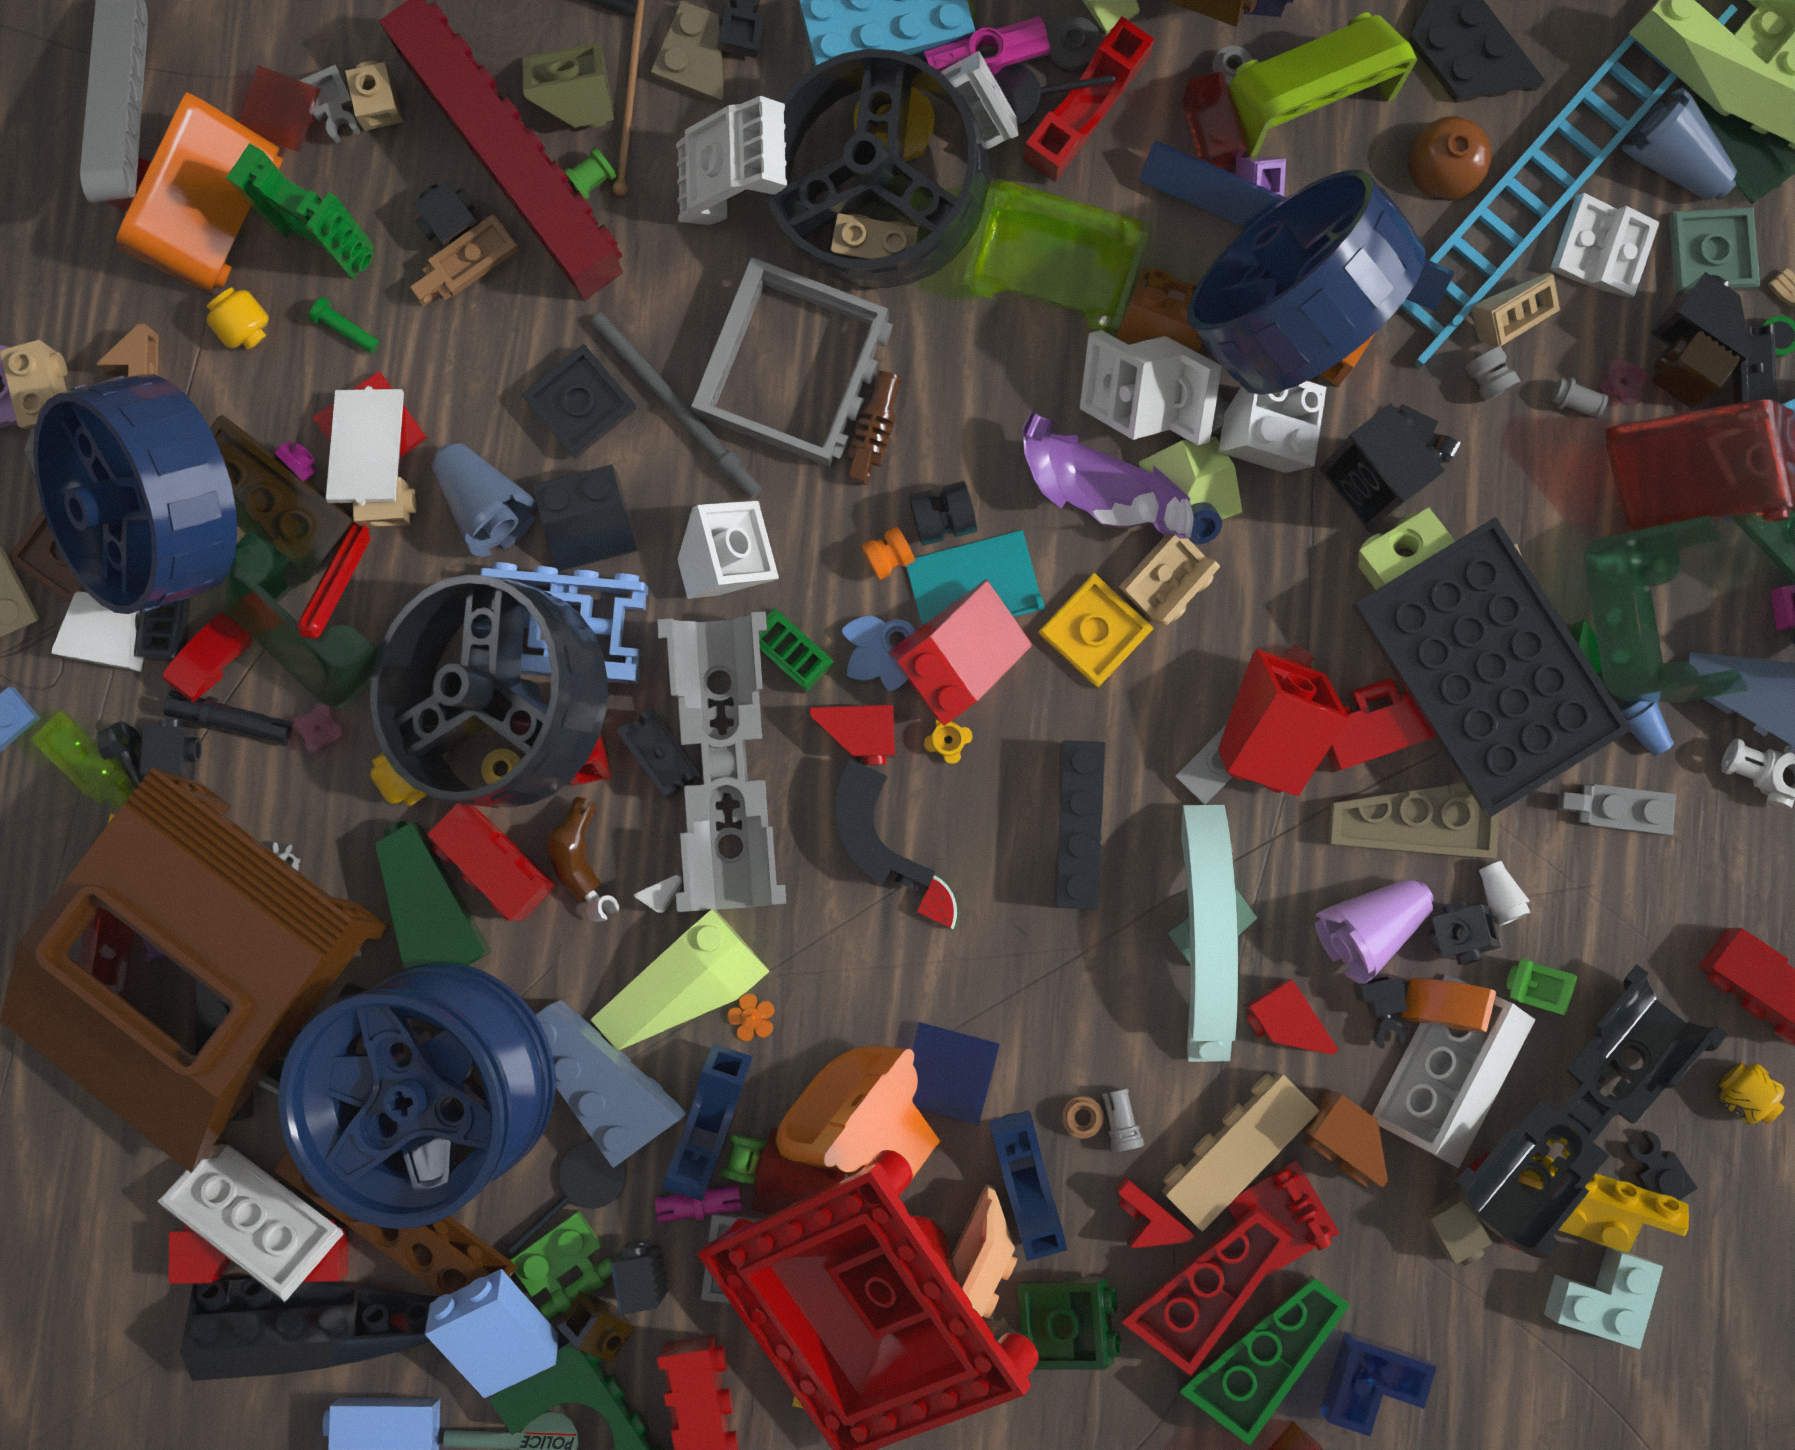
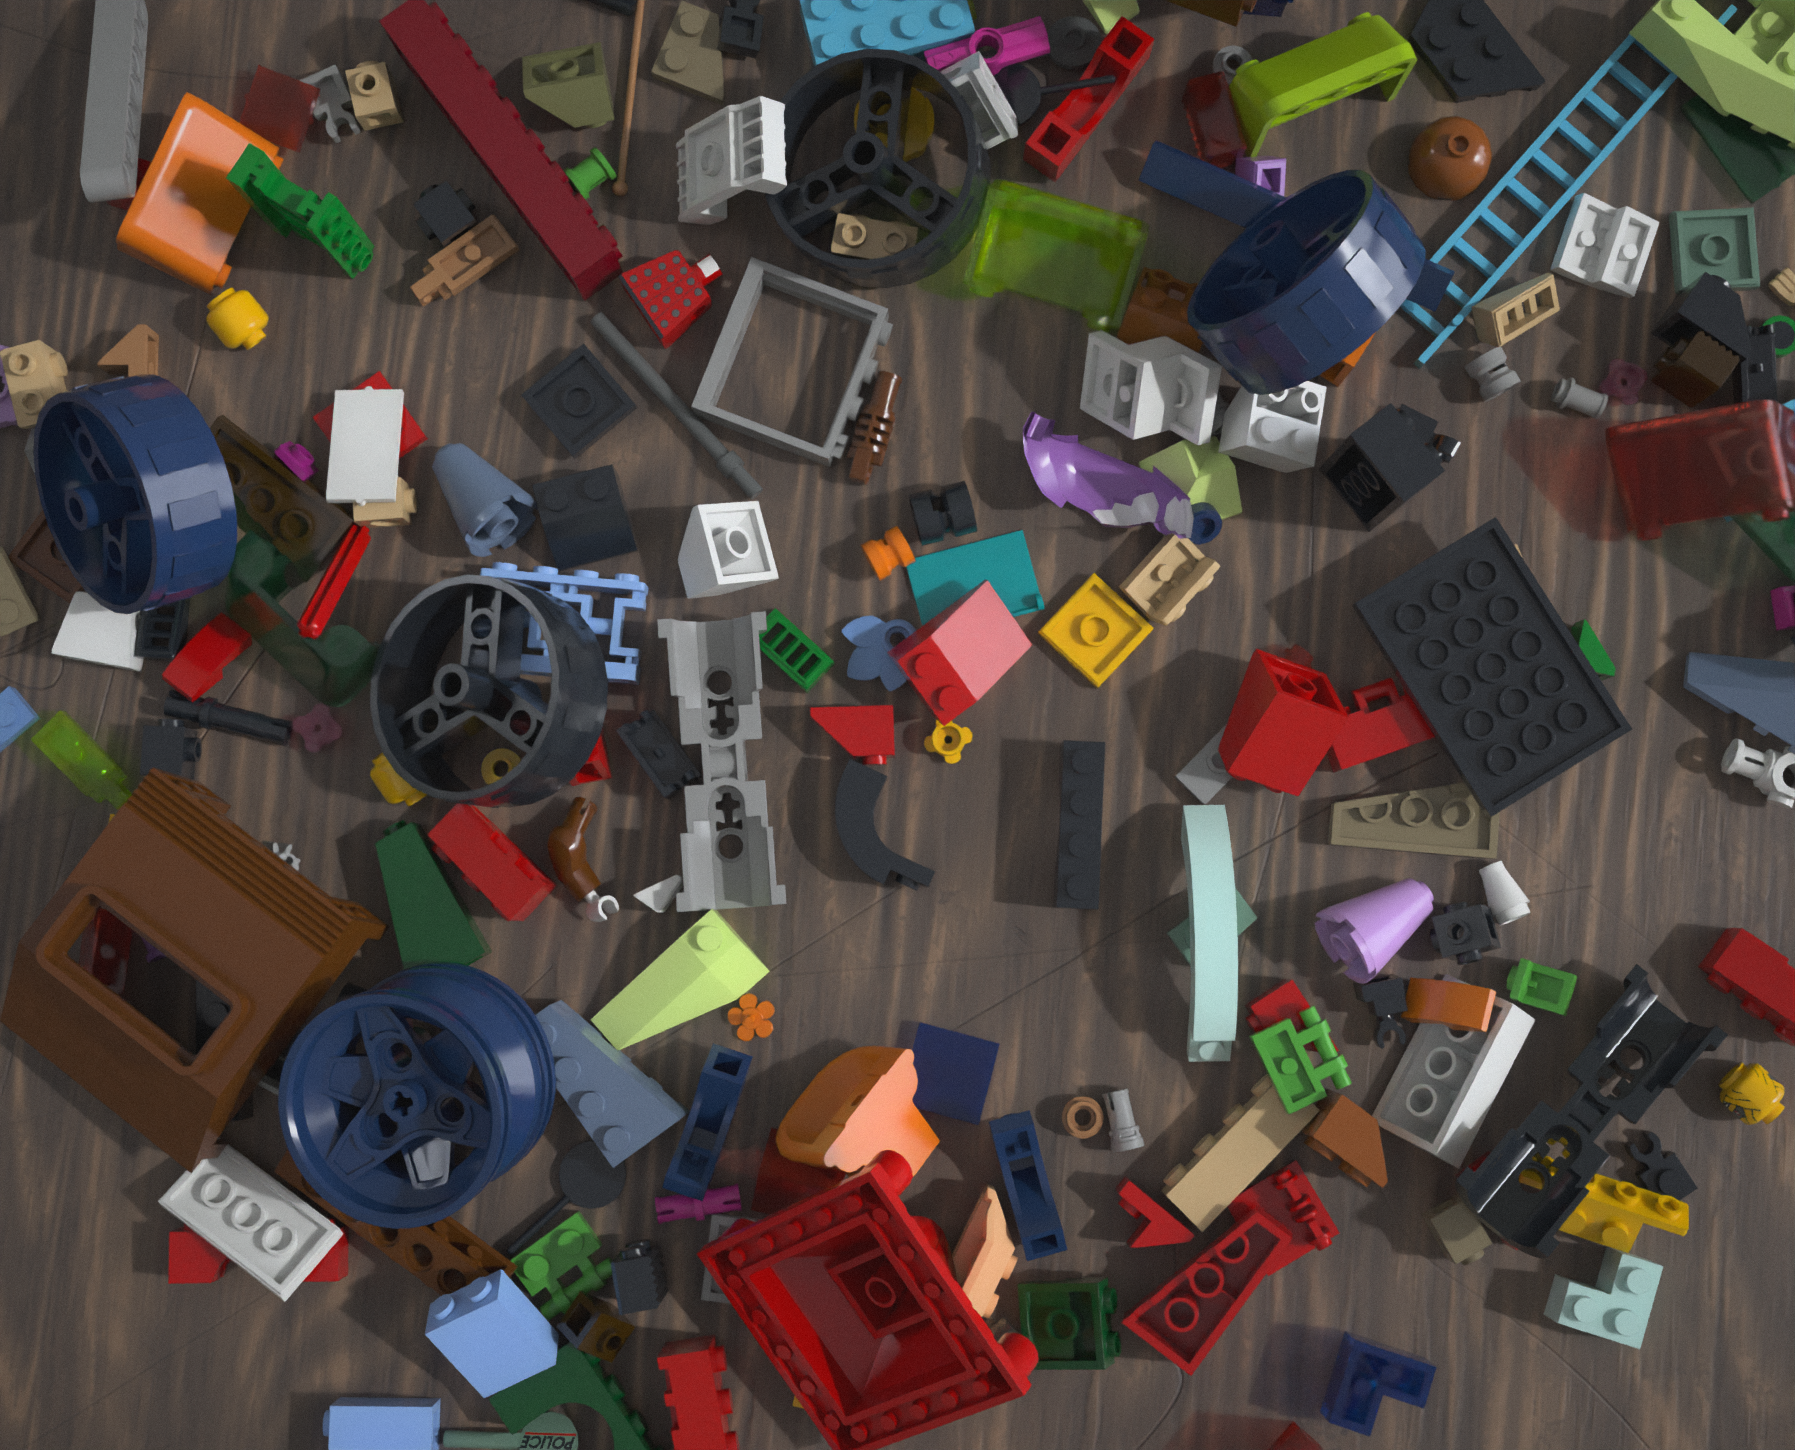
(121, 750): black bar -> none
(248, 1331): black wedge -> none
(322, 312): green piece -> none
(671, 293): none -> red torso
(743, 1158): bright green bush -> none
(940, 903): red tile -> none
(1261, 1364): green wedge -> none
(1289, 1065): none -> bright green plate
(1417, 532): yellowish green brick -> none
(1620, 584): clear green windscreen -> none
(1621, 808): light grey hinge -> none
(1647, 725): medium blue cone -> none
(1682, 148): sand blue cone -> none

